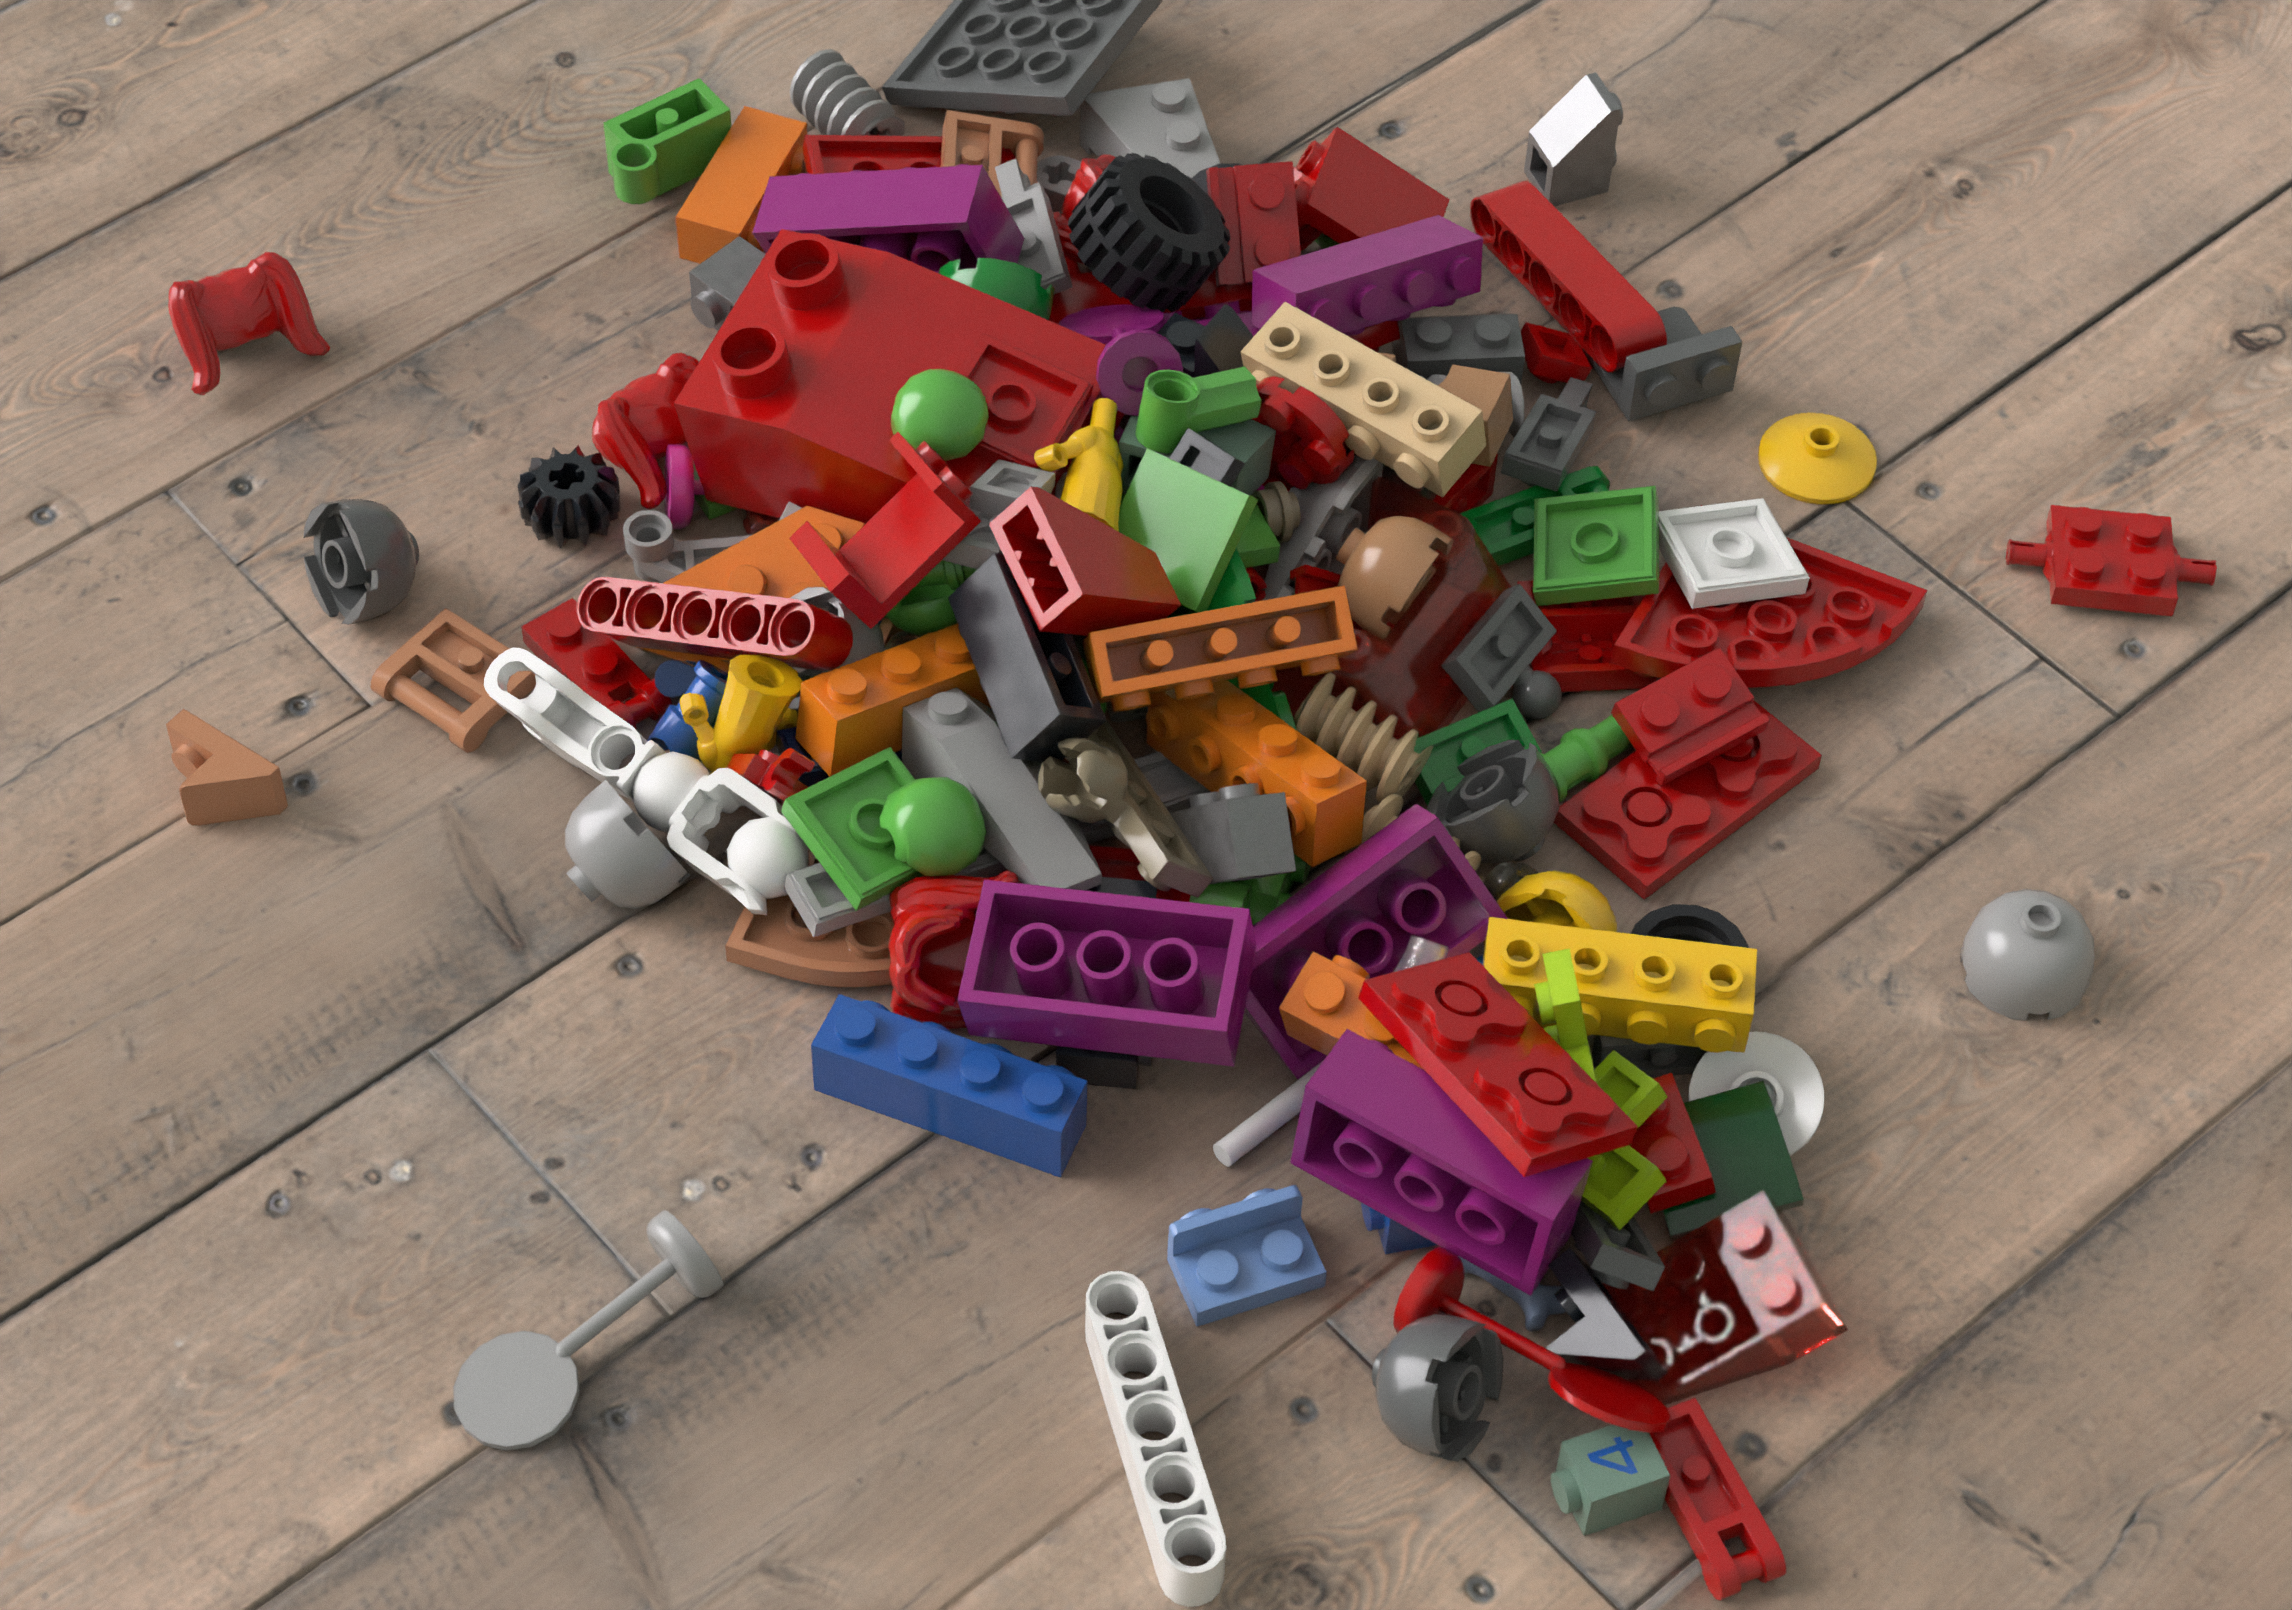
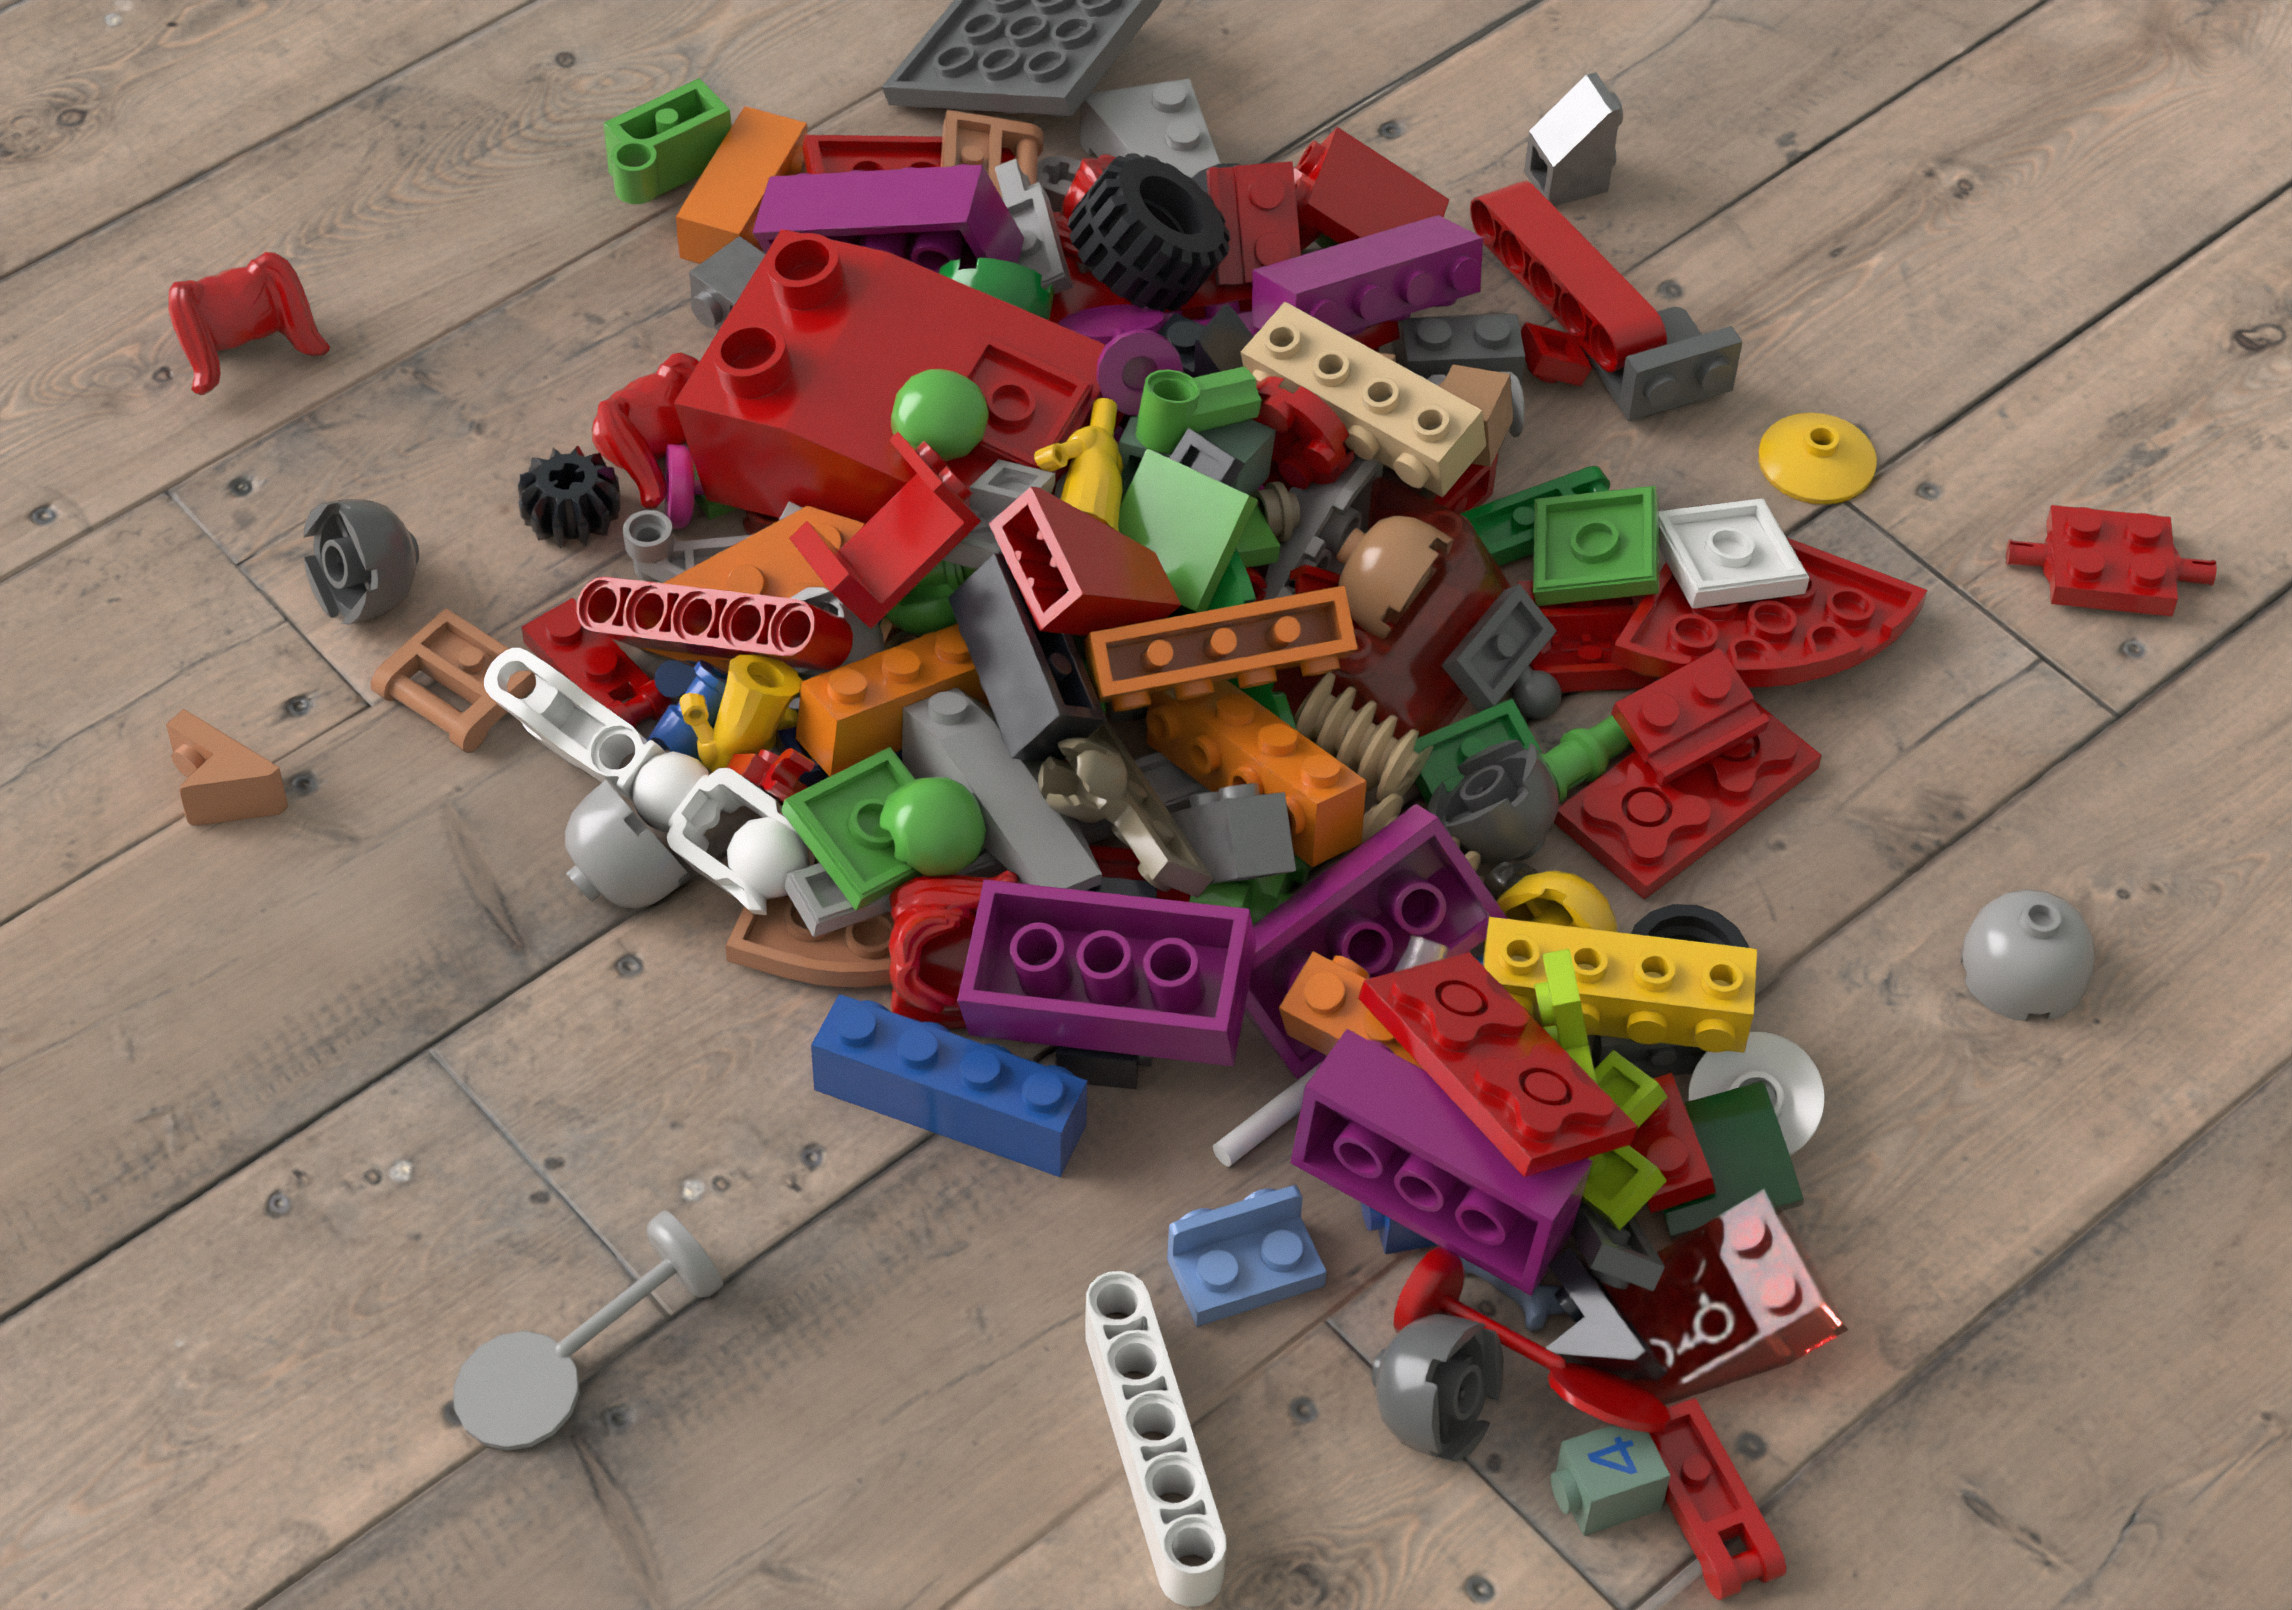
(840, 99): light grey piece -> none
(1551, 437): dark grey hinge -> none

